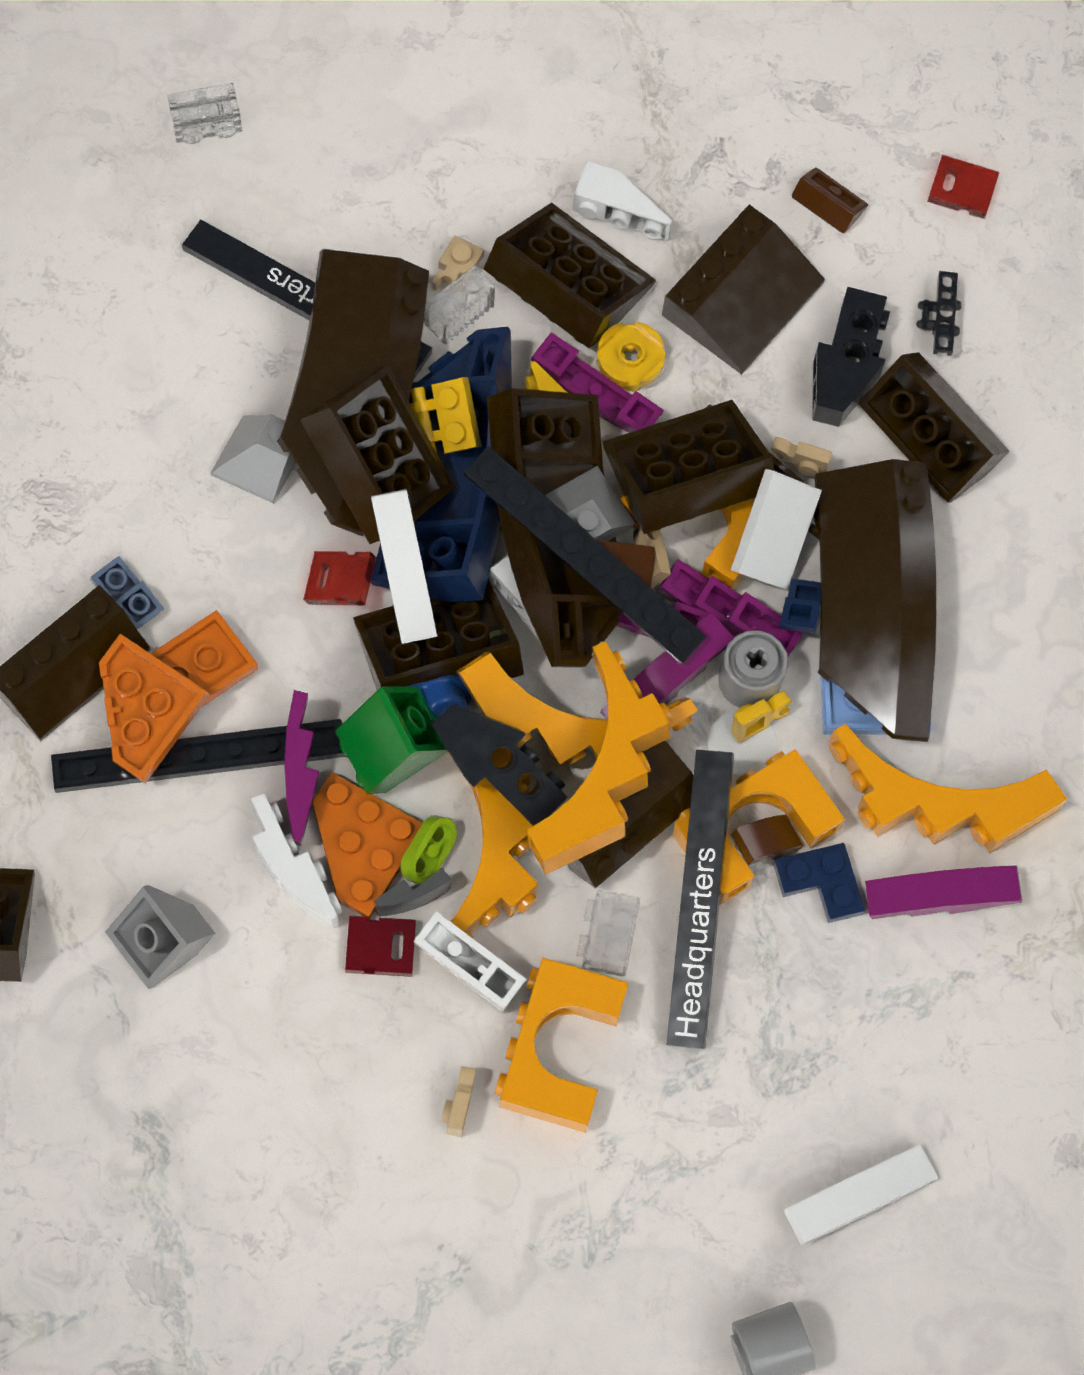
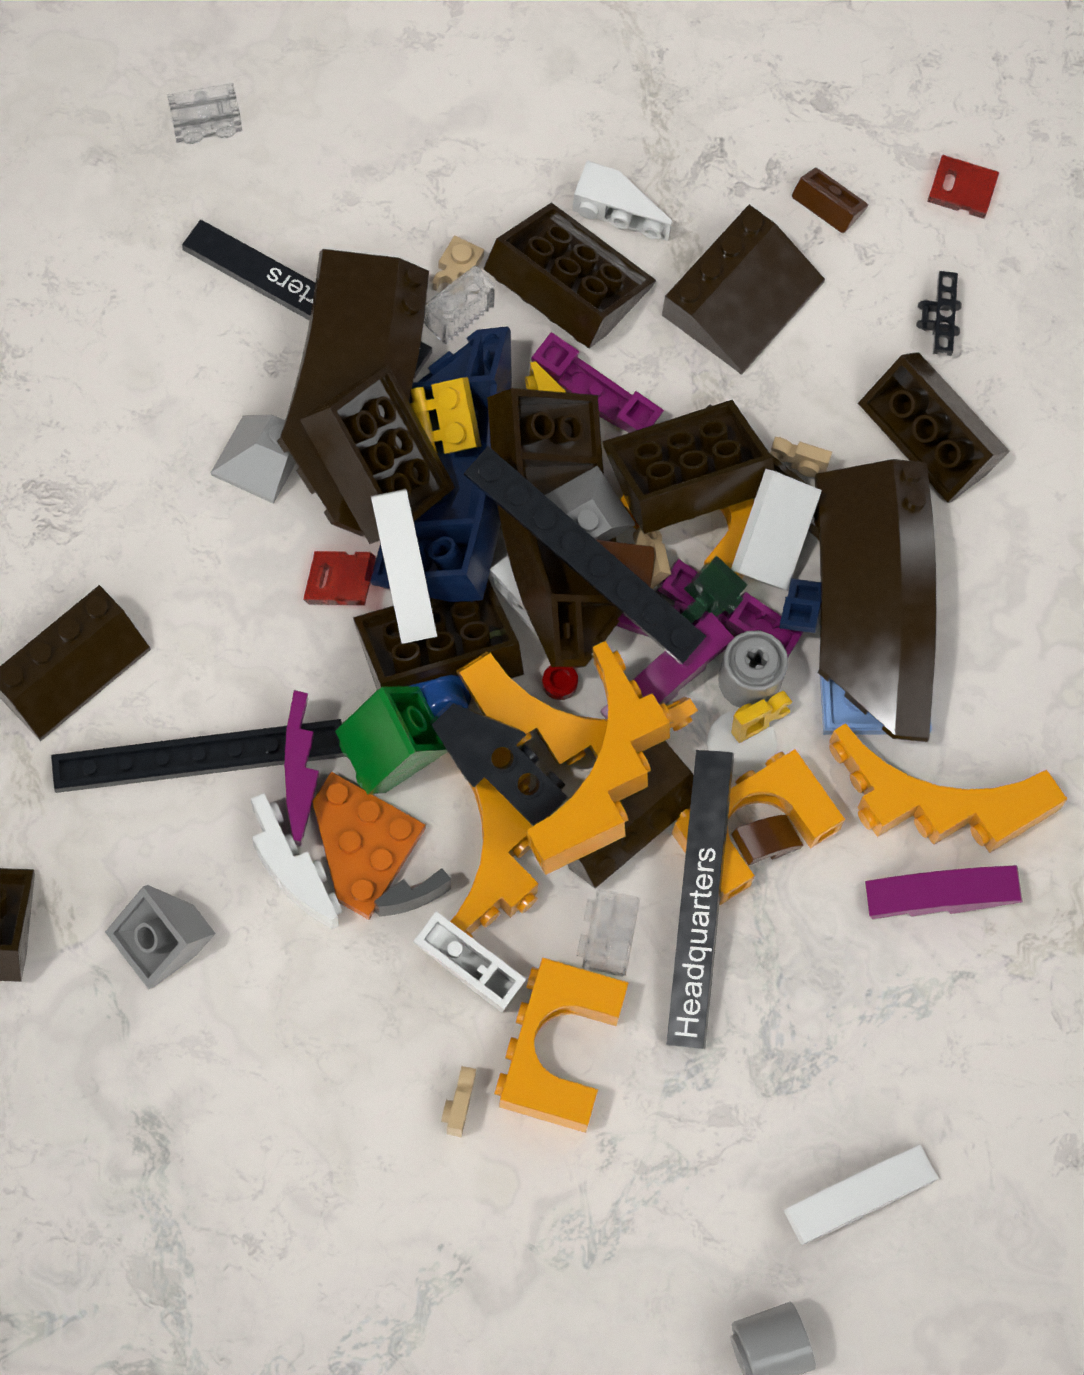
(128, 592): sand blue slope -> none
(145, 706): orange plate -> none
(209, 656): orange plate -> none
(371, 946): dark red piece -> none
(427, 852): lime plate -> none
(560, 682): none -> red tile
(631, 374): yellow plate -> none
(714, 590): none -> clear green brick
(824, 870): dark blue plate -> none
(838, 381): black brick -> none

